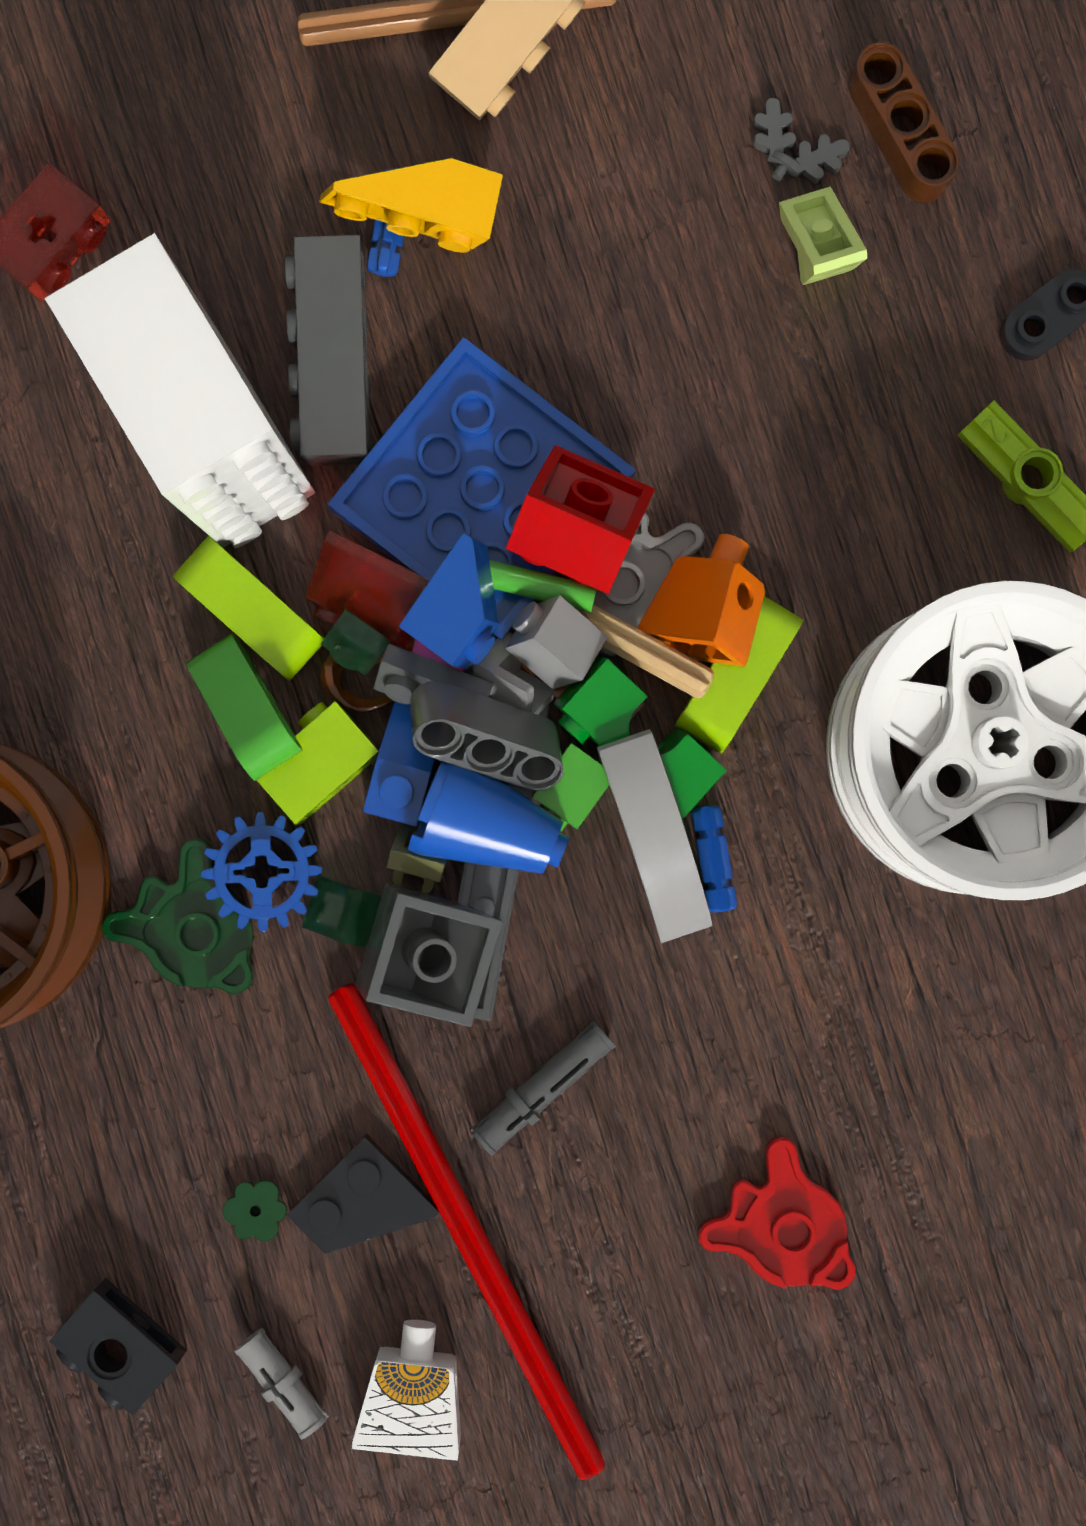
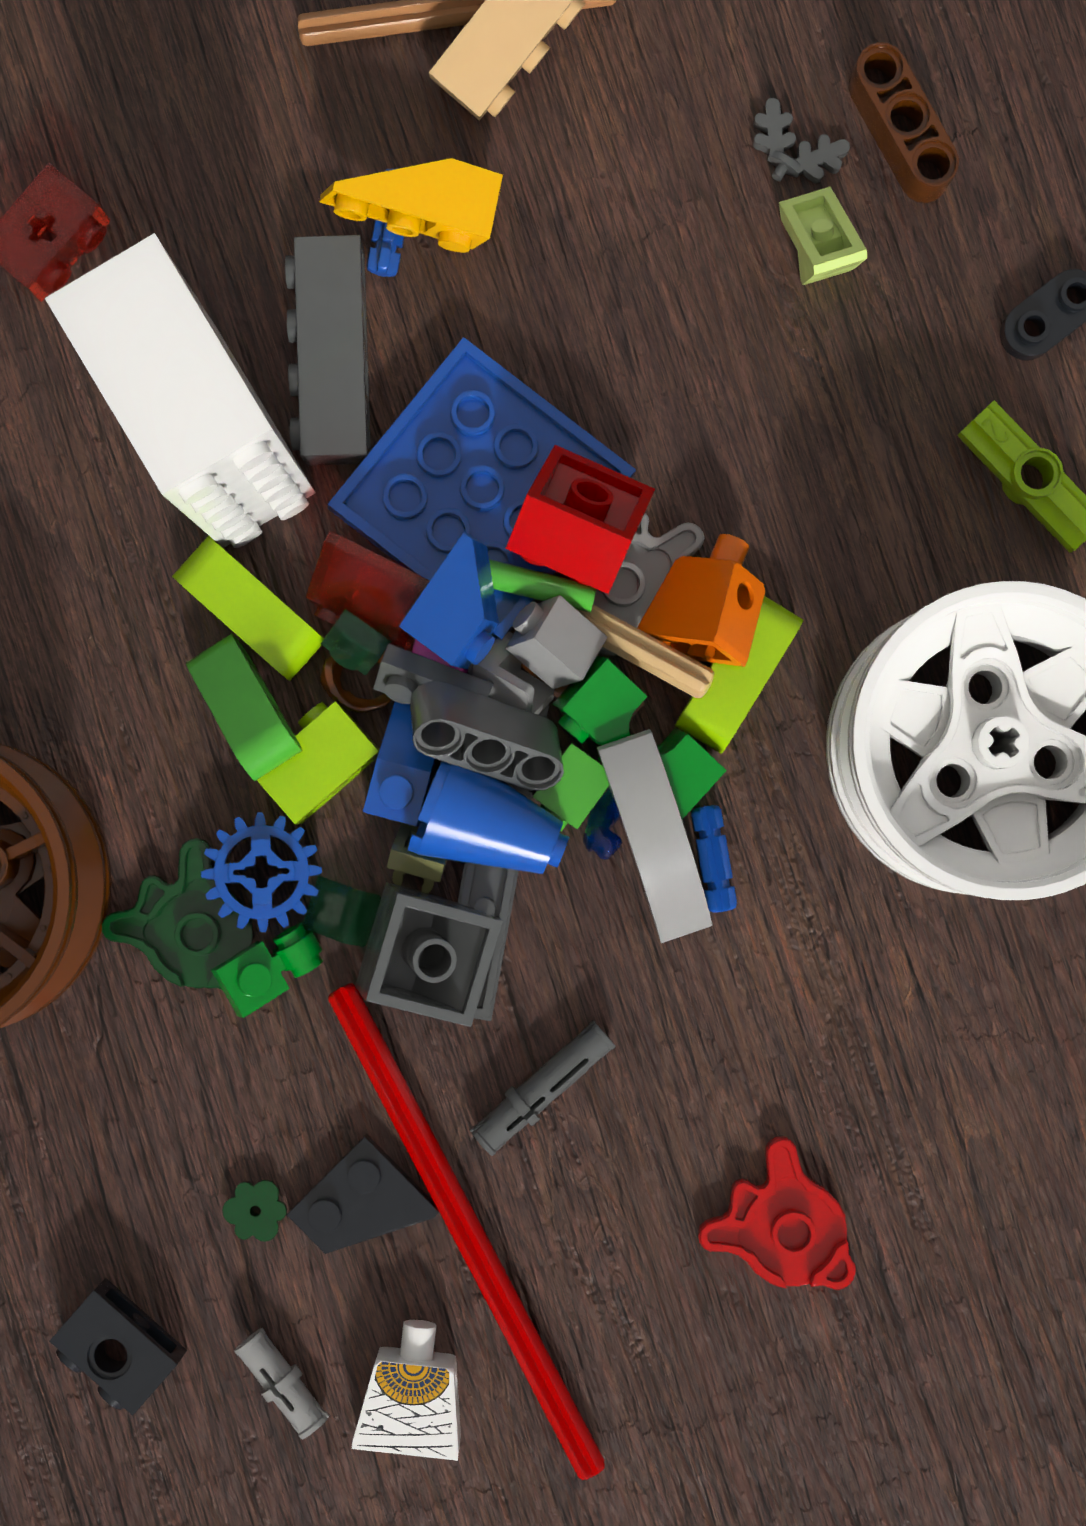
(255, 975): none -> green plate
(597, 831): none -> clear blue arm

